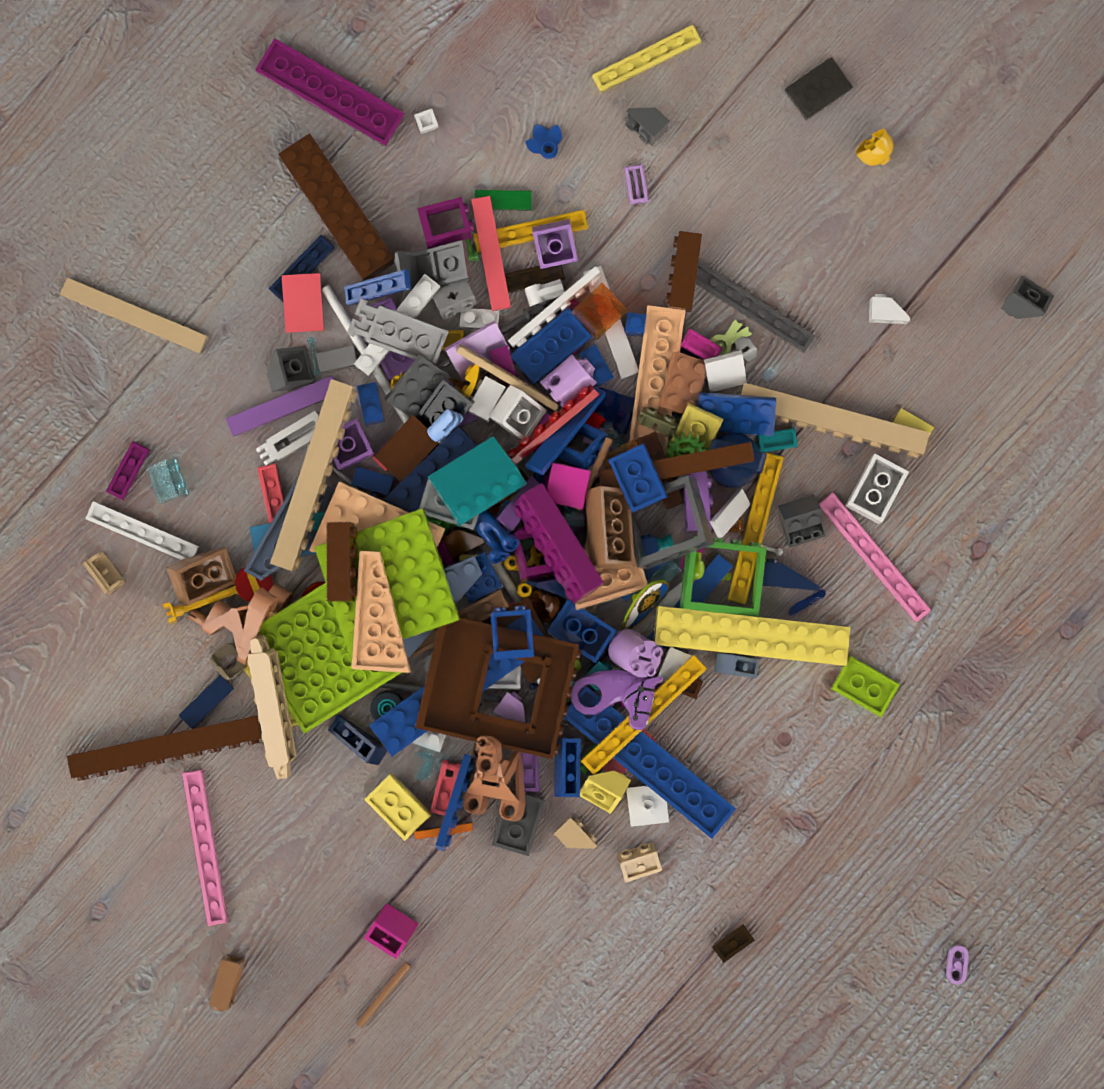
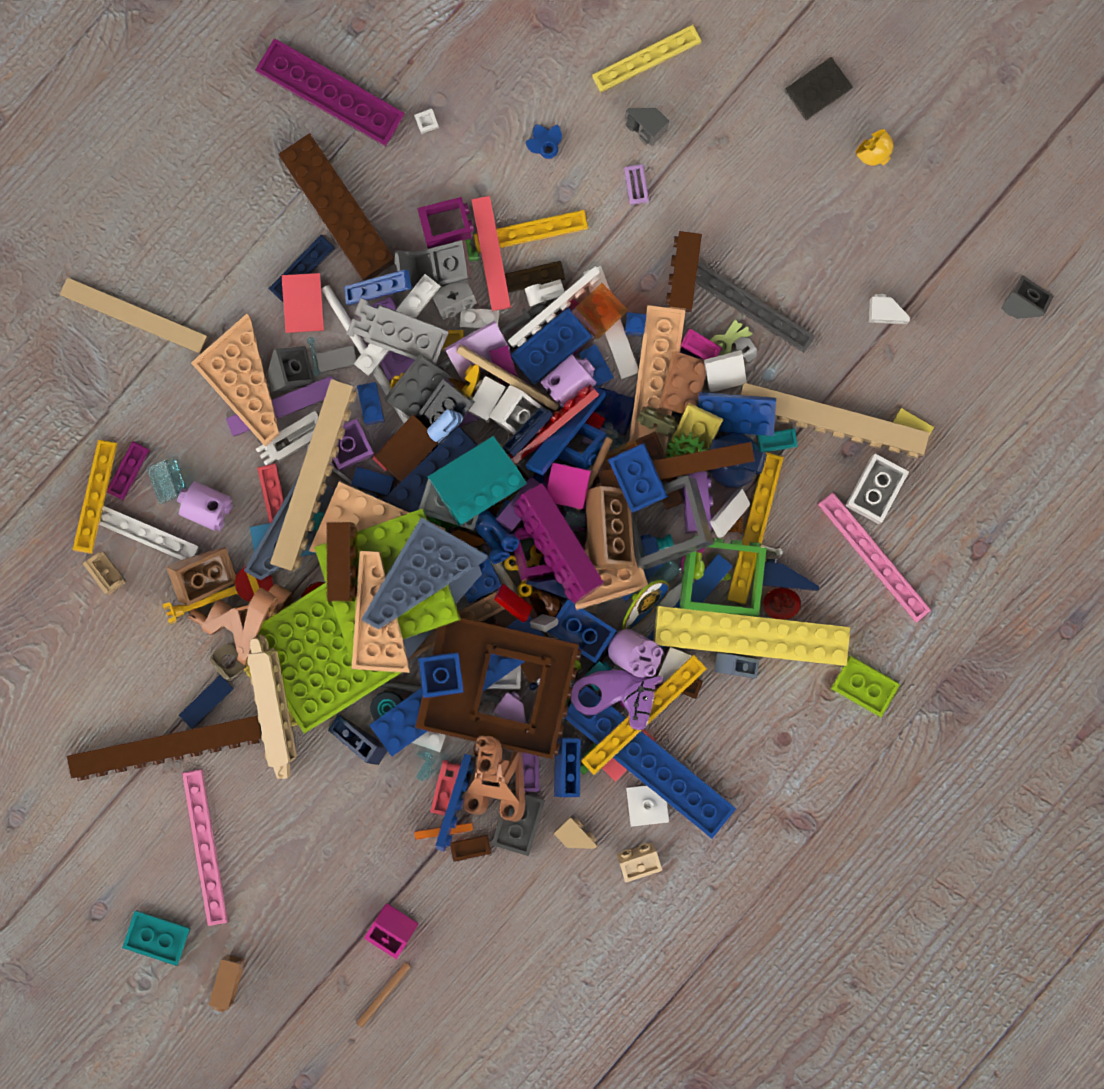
(95, 496): none -> yellow tile
(156, 937): none -> teal plate
(198, 503): none -> lavender cylinder
(238, 376): none -> light nougat wing
(398, 806): light yellow tile -> none
(422, 568): none -> sand blue wing
(440, 674): none -> blue brick
(470, 848): none -> reddish brown tile
(507, 199): green tile -> none
(509, 654): blue window -> none
(513, 603): none -> red tile
(527, 431): none -> dark blue tile
(544, 623): none -> light grey tile
(555, 243): medium lavender brick -> none
(605, 789): light yellow slope -> none
(733, 943): dark brown plate -> none
(782, 603): none -> clear red piece
(802, 520): dark grey slope -> none
(806, 602): clear blue piece -> none
(959, 964): lavender plate -> none

